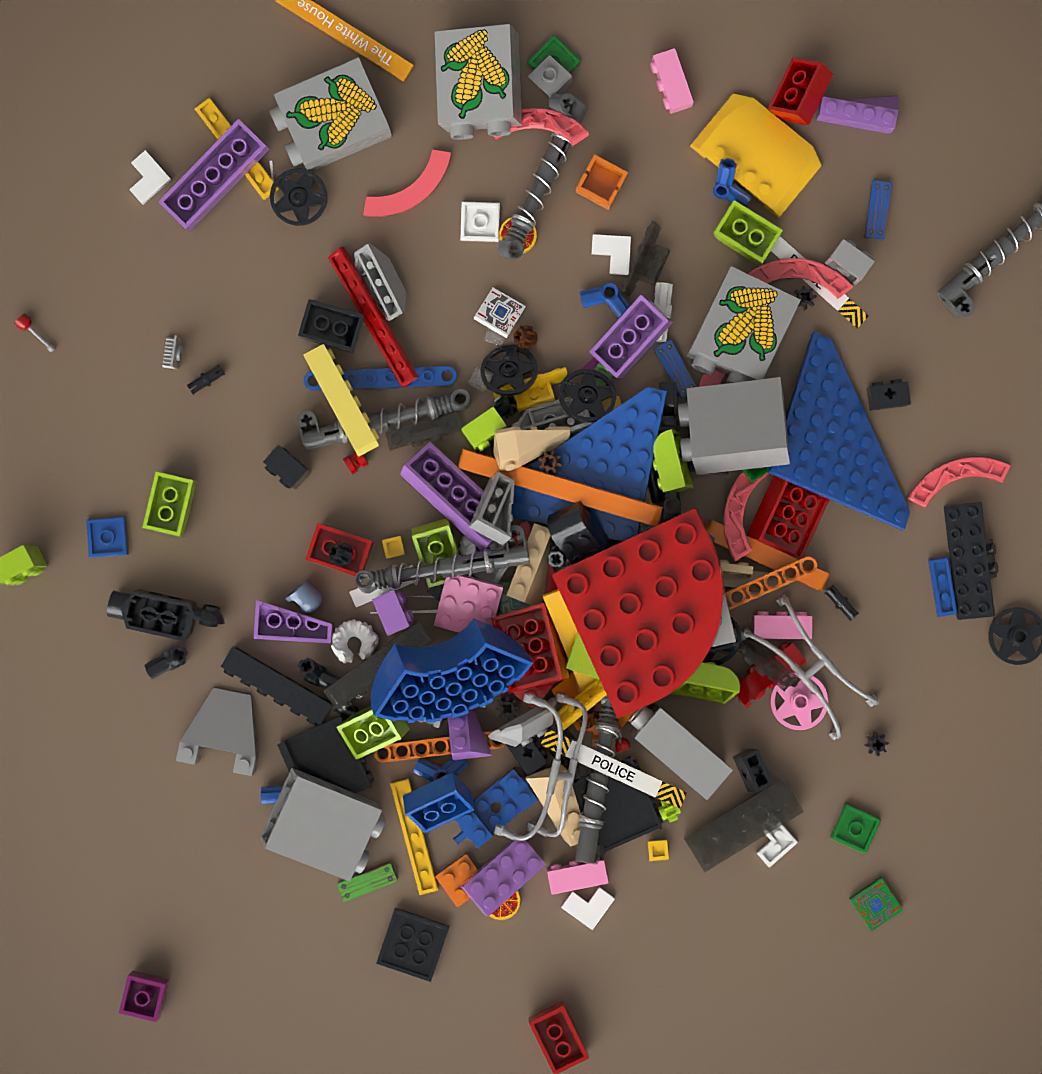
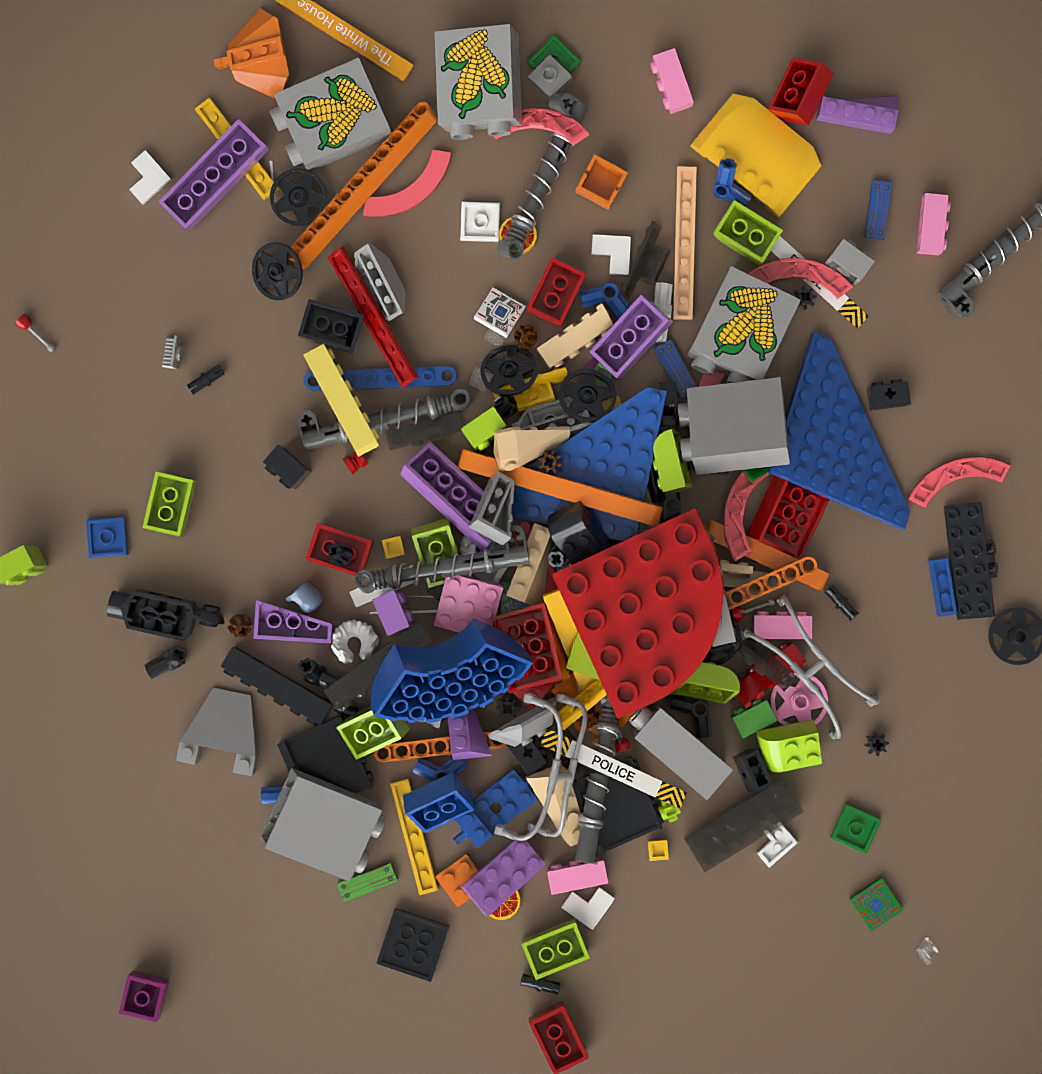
(240, 625): none -> reddish brown gear
(258, 55): none -> orange panel
(277, 271): none -> black wheel
(364, 183): none -> orange beam
(540, 984): none -> black pin
(555, 949): none -> lime brick
(556, 292): none -> red brick
(575, 337): none -> tan wedge
(684, 243): none -> light nougat plate
(701, 719): none -> black piece
(738, 613): none -> hinge
(753, 718): none -> bright green brick
(790, 746): none -> lime brick
(926, 951): none -> clear plate
(933, 224): none -> bright pink brick

